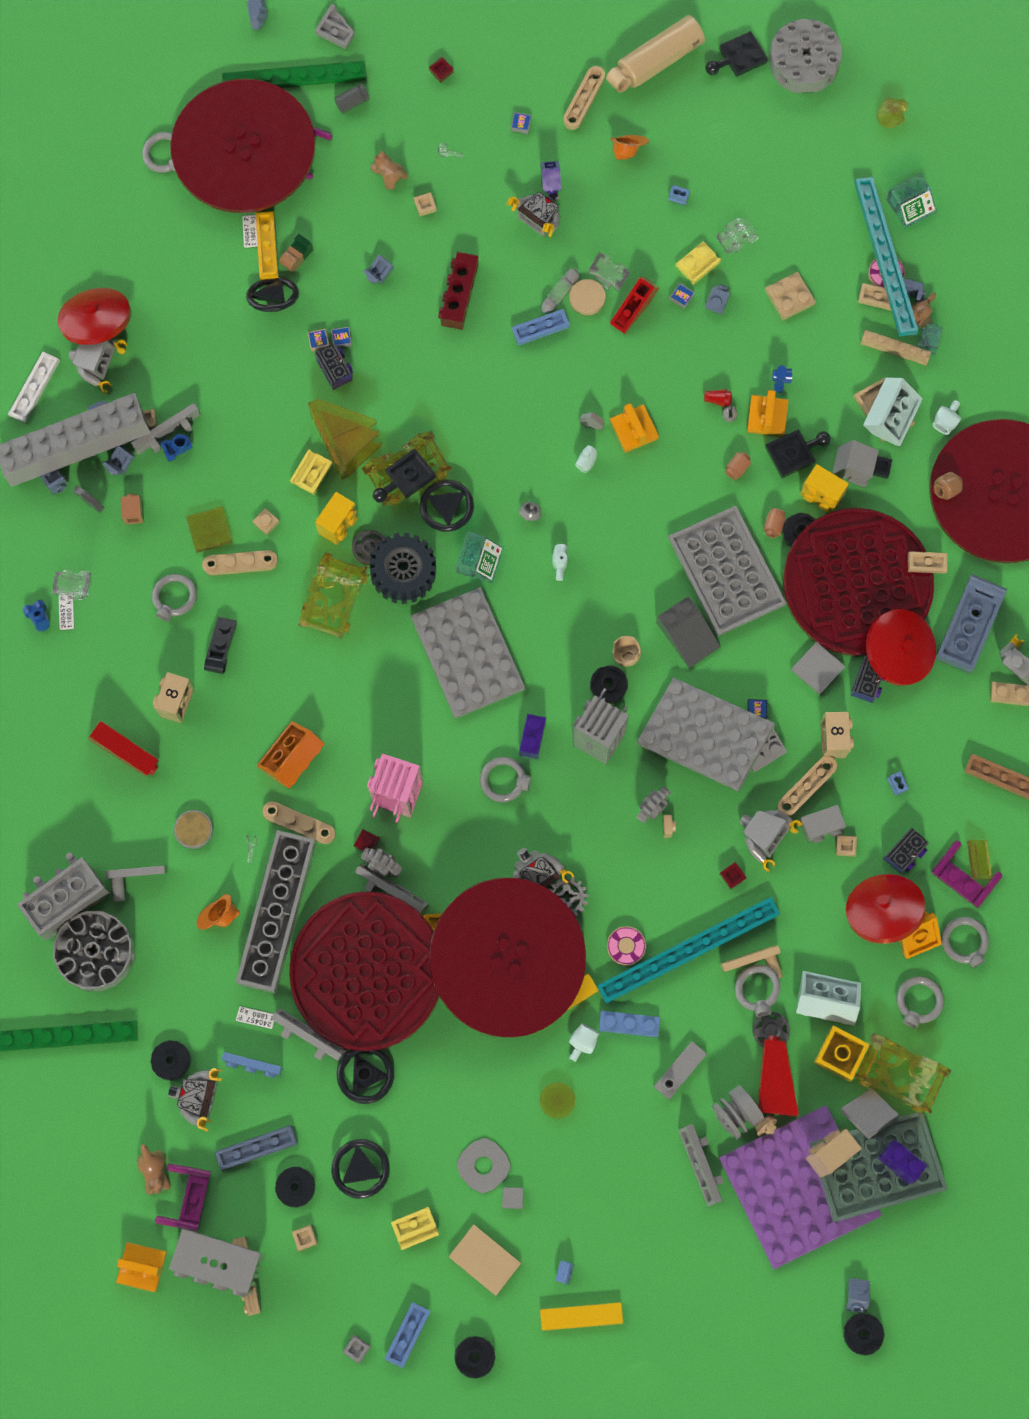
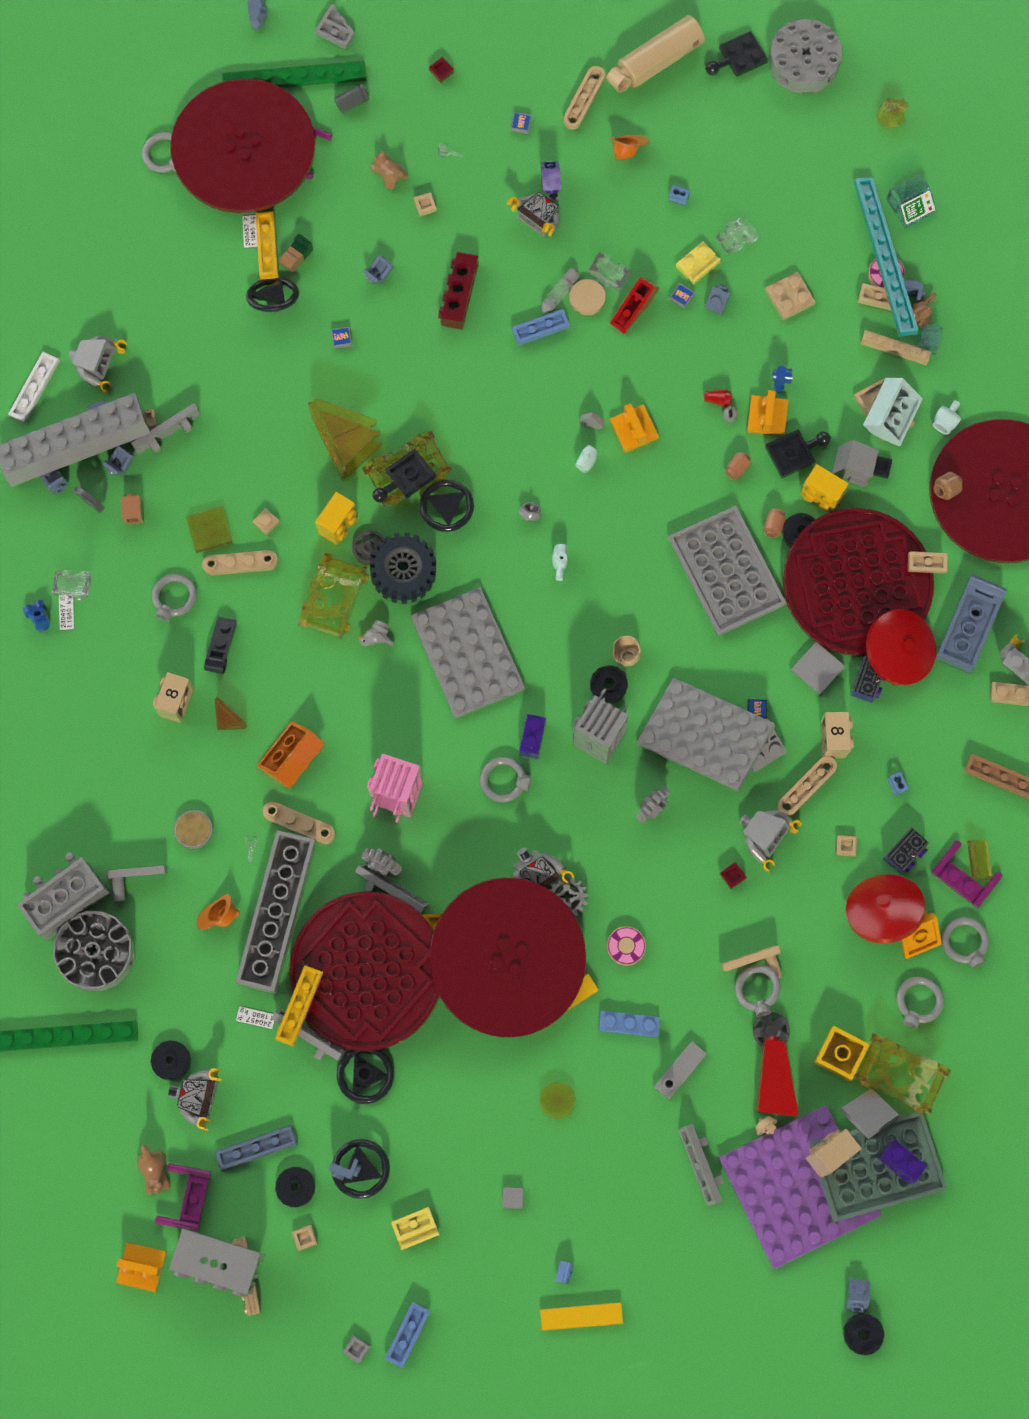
(94, 316): red dish -> none
(123, 749): red slope -> none
(172, 449): blue plate -> none
(227, 718): none -> clear orange slope
(251, 1065): medium blue plate -> none
(299, 1006): none -> yellow tile
(311, 472): light yellow plate -> none
(318, 340): tile -> none
(333, 366): brick -> none
(341, 1172): none -> sand blue bracket
(366, 840): dark red plate -> none
(376, 635): none -> light grey animal
(467, 1161): light grey piece -> none
(472, 1368): black plate -> none
(479, 557): clear light blue slope -> none
(484, 1260): tan tile -> none
(584, 1040): light aqua piece -> none
(668, 826): tan plate -> none
(687, 632): dark grey slope -> none
(688, 950): teal plate -> none
(737, 1112): light grey wheel -> none
(822, 824): light grey brick -> none
(829, 998): light aqua slope -> none

